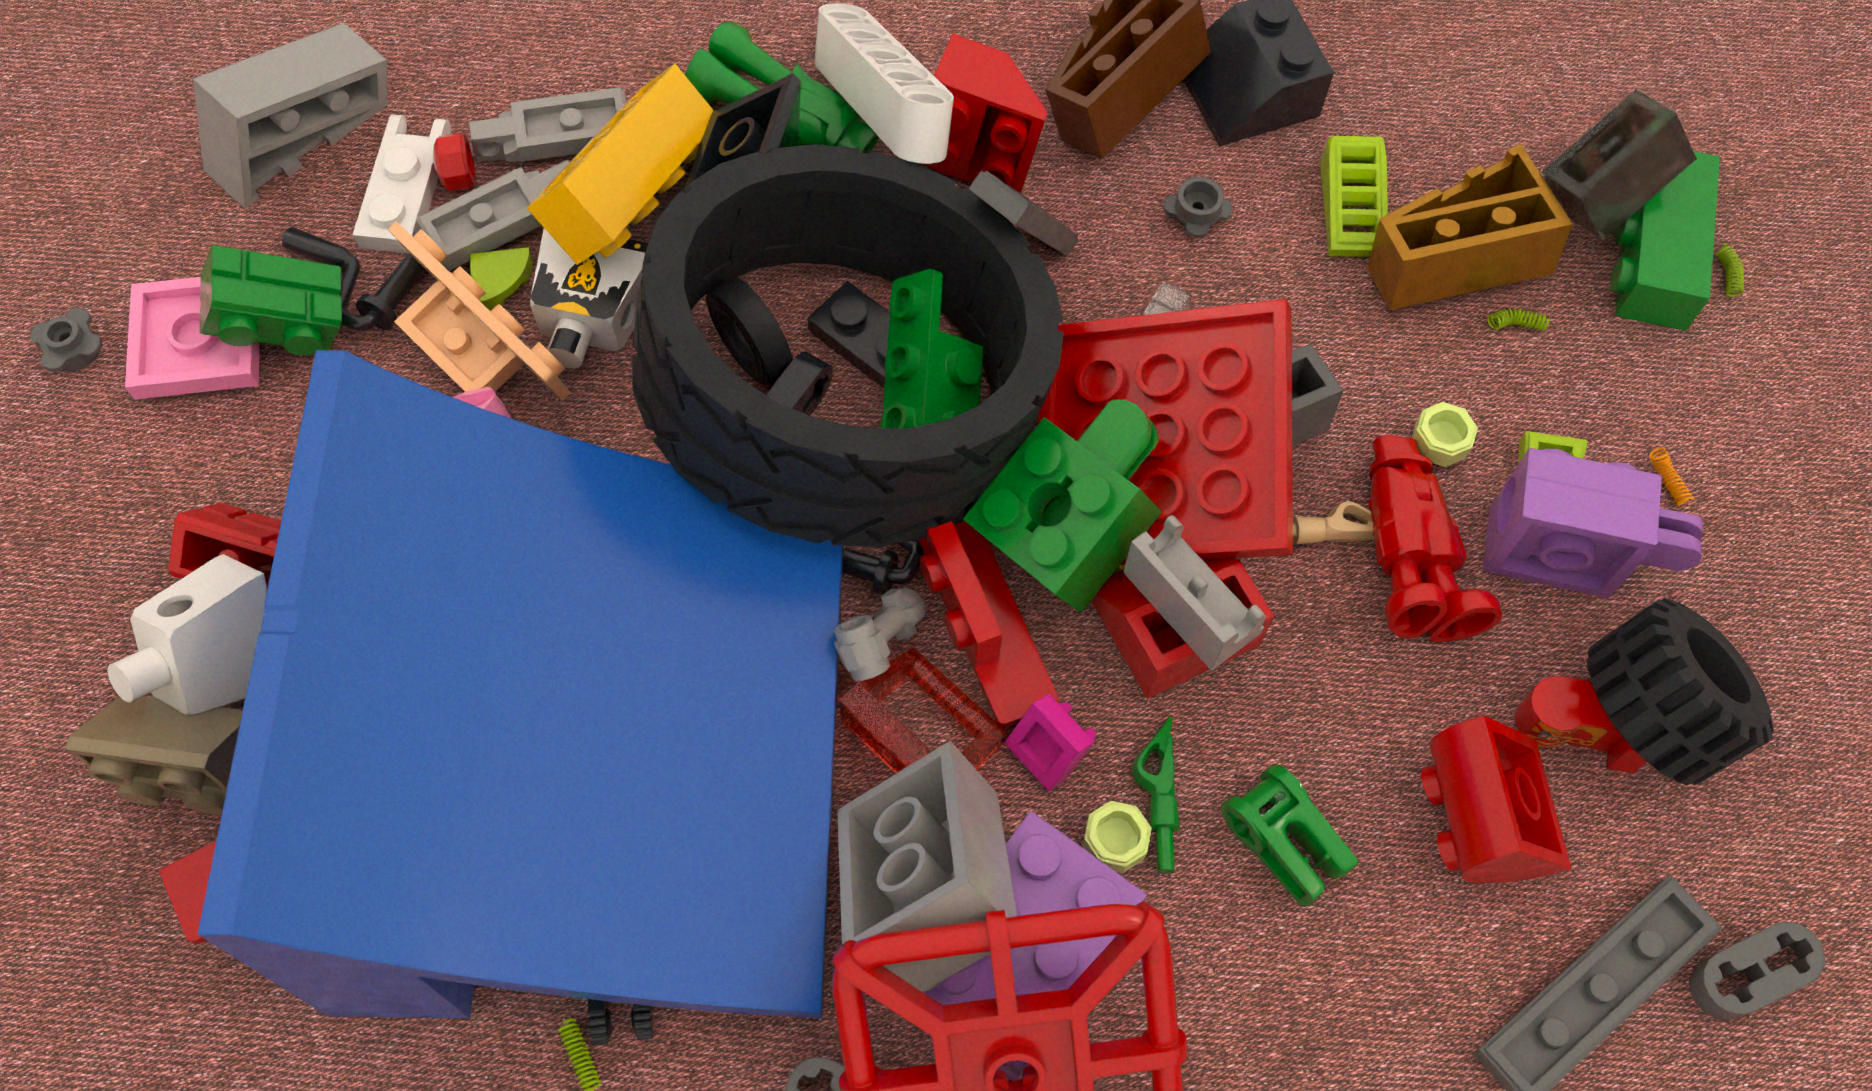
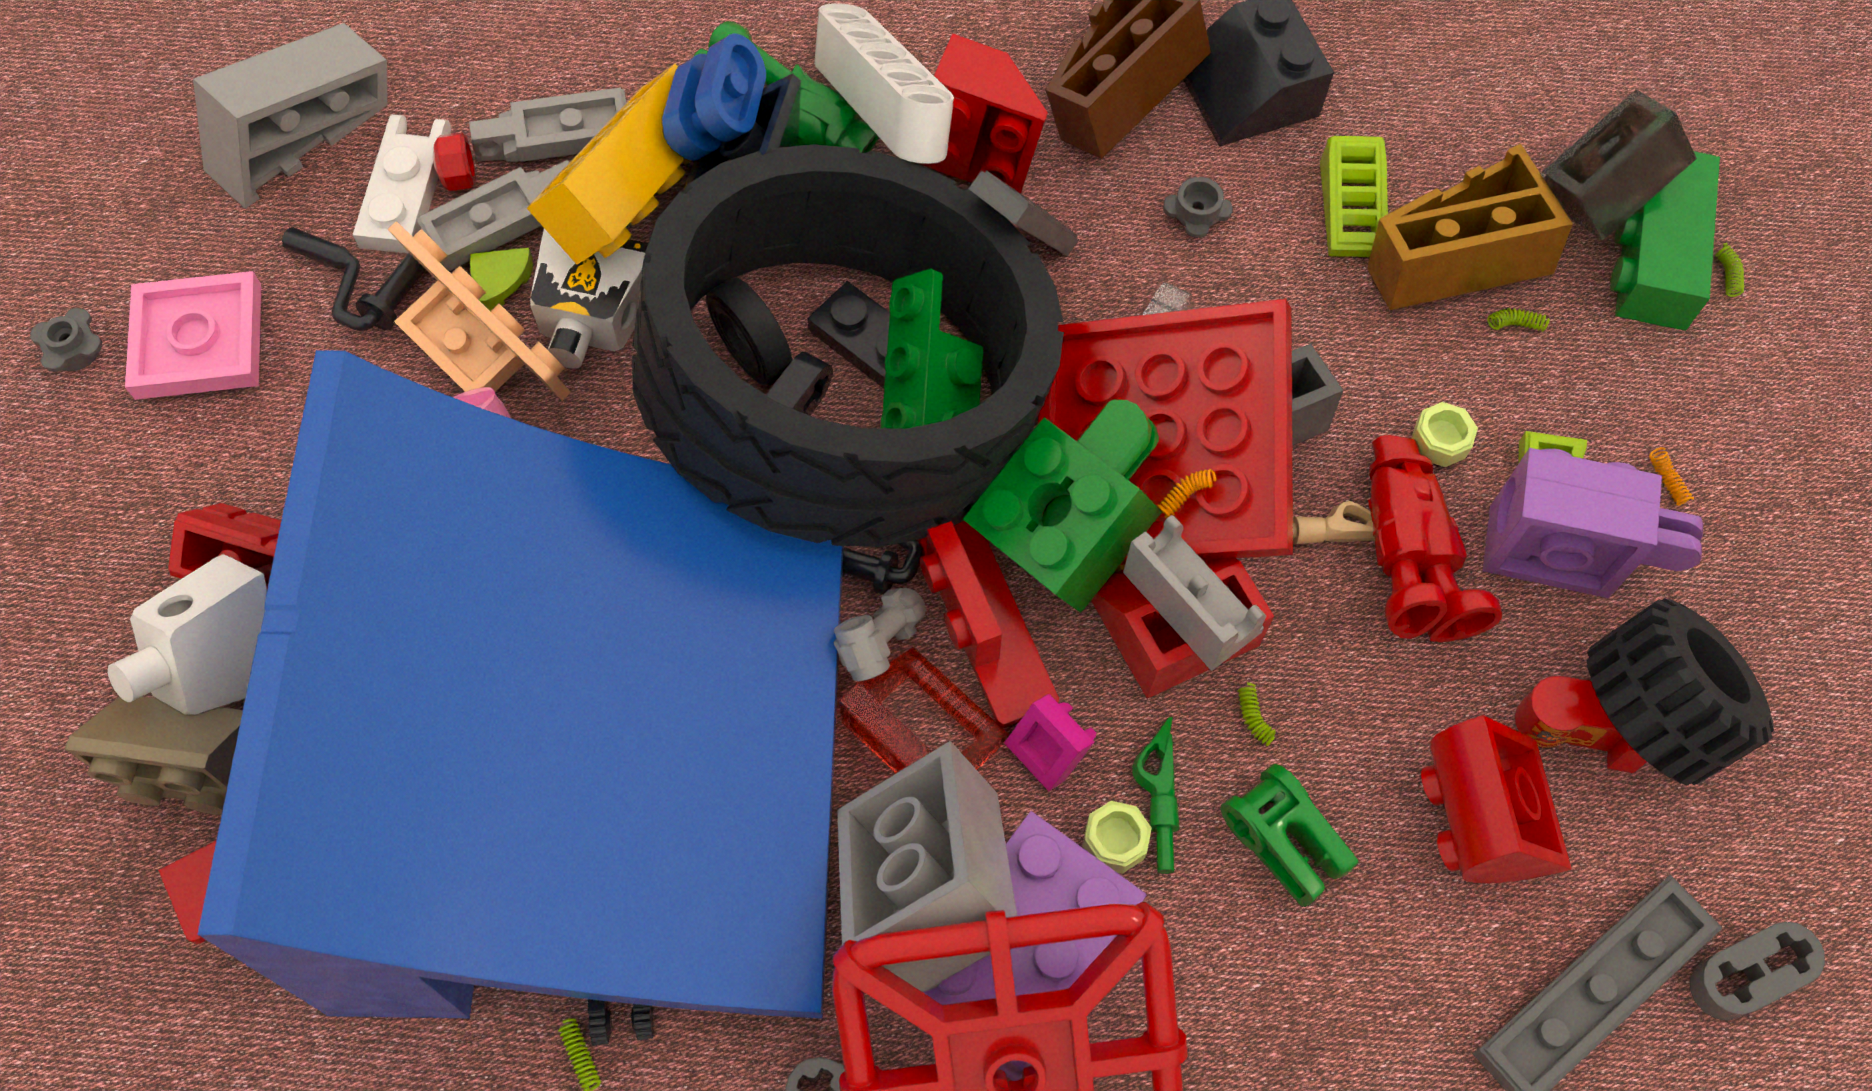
(269, 300): green brick -> none
(714, 97): none -> blue brick
(1200, 483): none -> light orange leg
(1253, 718): none -> lime leg

